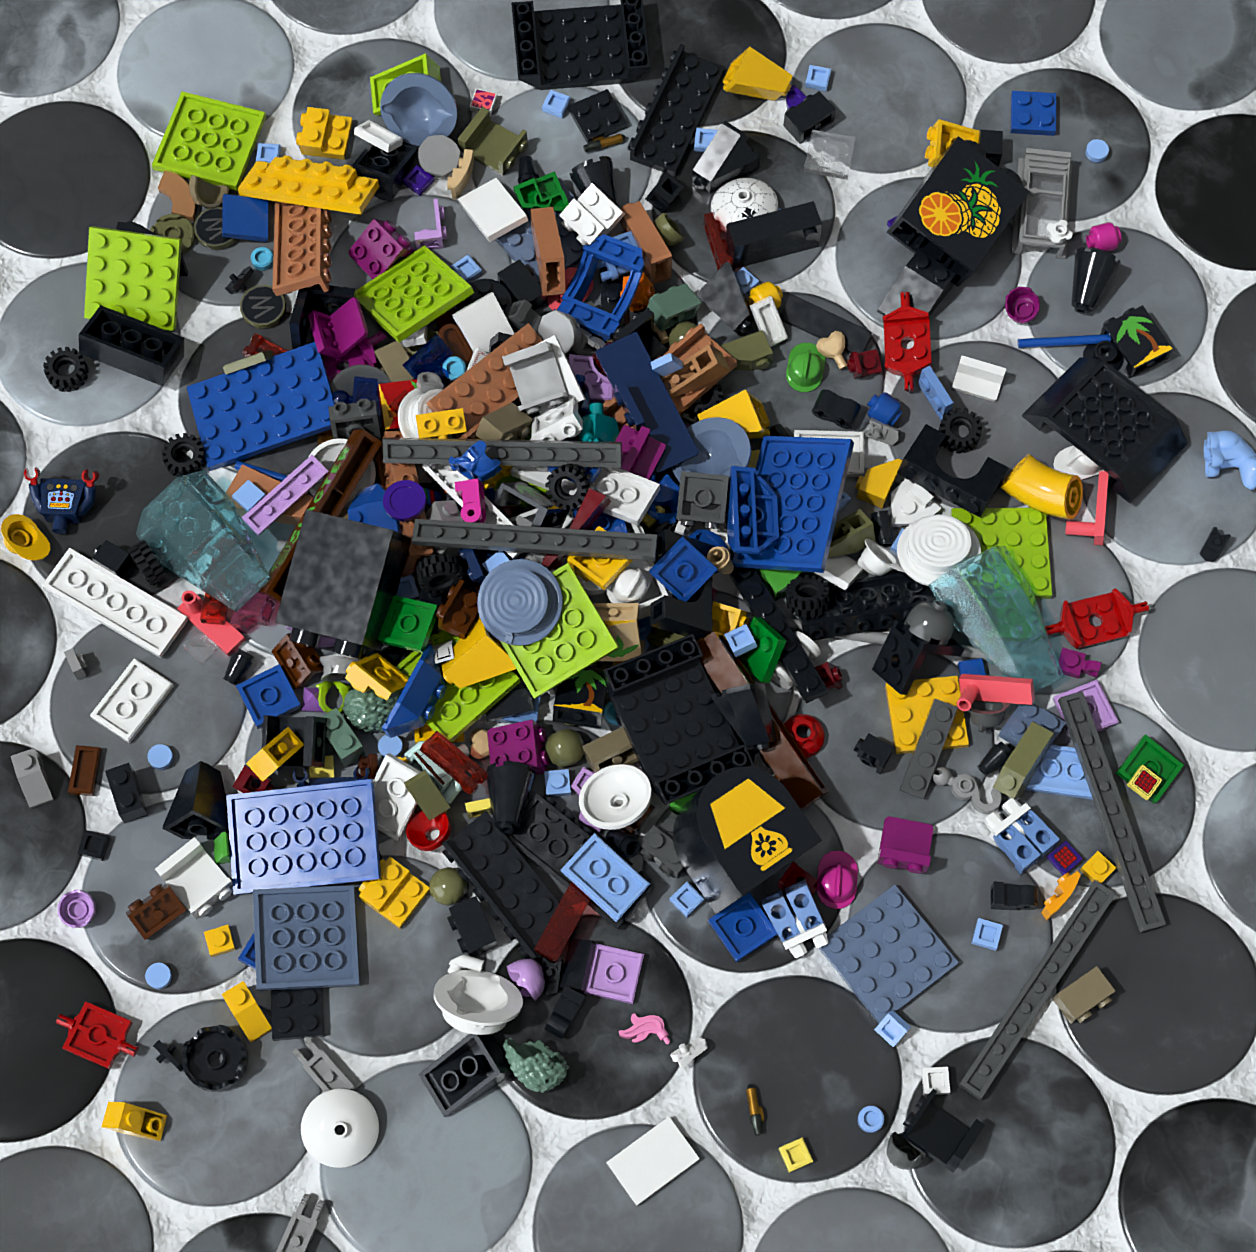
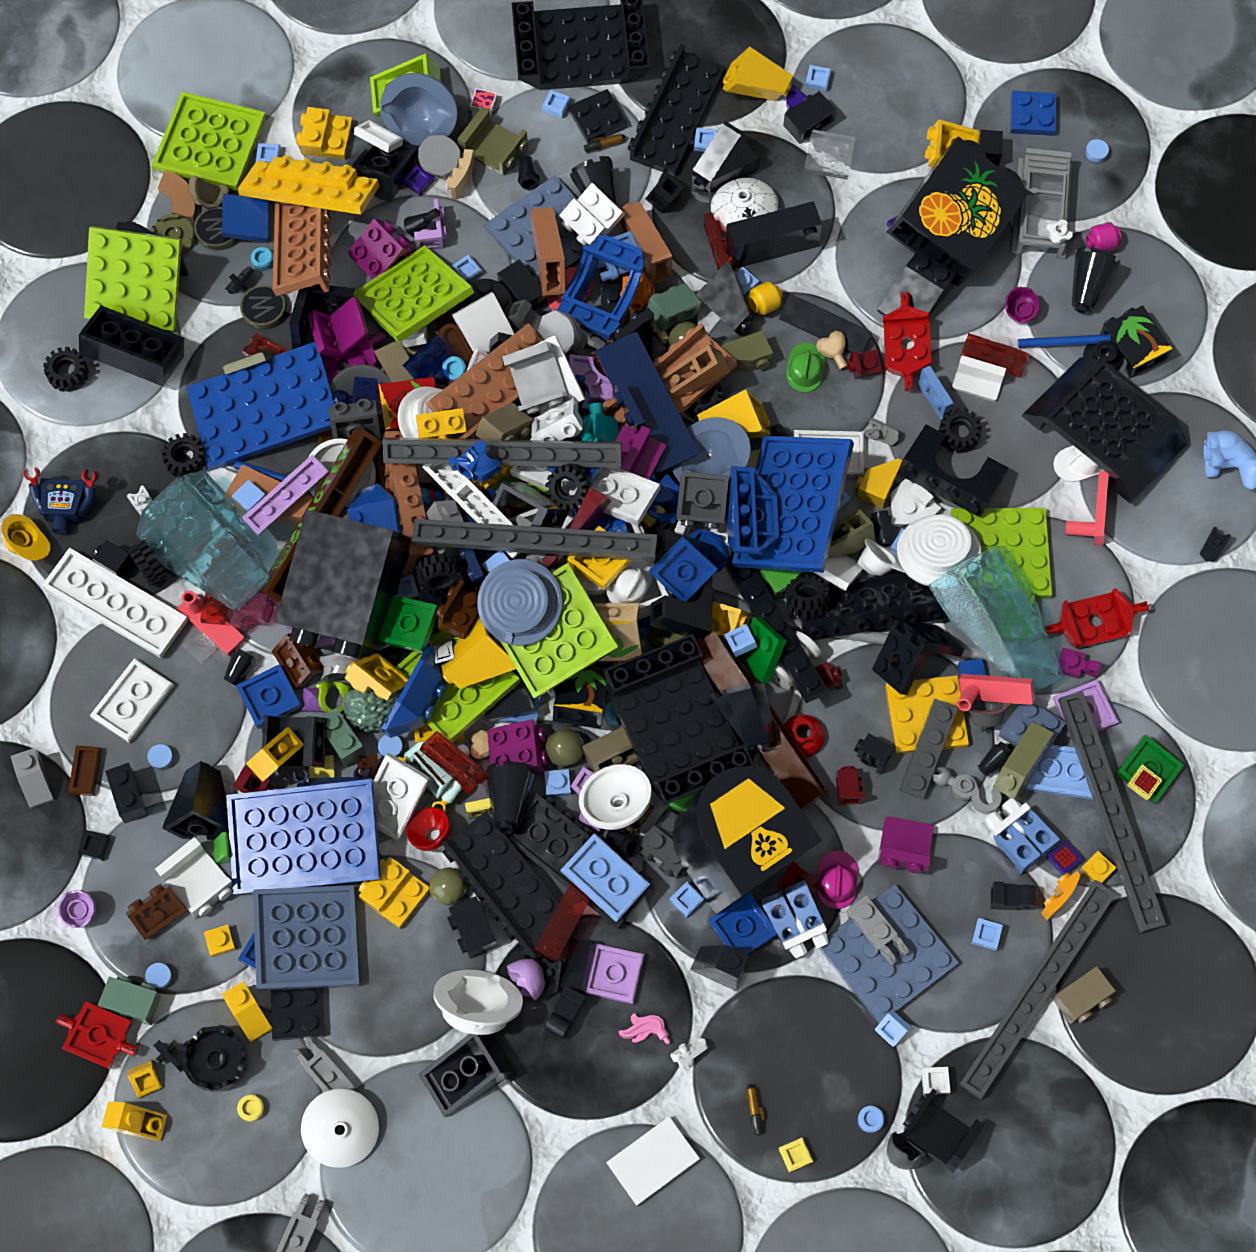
(76, 663): light grey plate -> none
(130, 999): none -> sand green brick
(140, 499): none -> white piece
(144, 1079): none -> yellow slope
(250, 1108): none -> light yellow tile
(404, 500): dark purple piece -> none
(419, 222): none -> black cone
(427, 795): olive tile -> none
(428, 381): light grey tile -> none
(465, 961): white arm -> none
(473, 500): dark pink leg -> none
(493, 209): white tile -> none
(535, 1064): sand green piece -> none
(541, 193): green slope -> none
(667, 364): light blue tile -> none
(668, 230): olive hair -> none
(721, 559): tan cone -> none
(721, 965): none -> black slope
(769, 321): white tile -> none
(836, 409): black axle -> none
(848, 786): none -> dark red brick
(876, 928): none -> light grey hinge
(884, 408): blue head -> none
(931, 621): dark grey cylinder -> none
(995, 354): none -> clear red plate
(1044, 488): yellow brick -> none

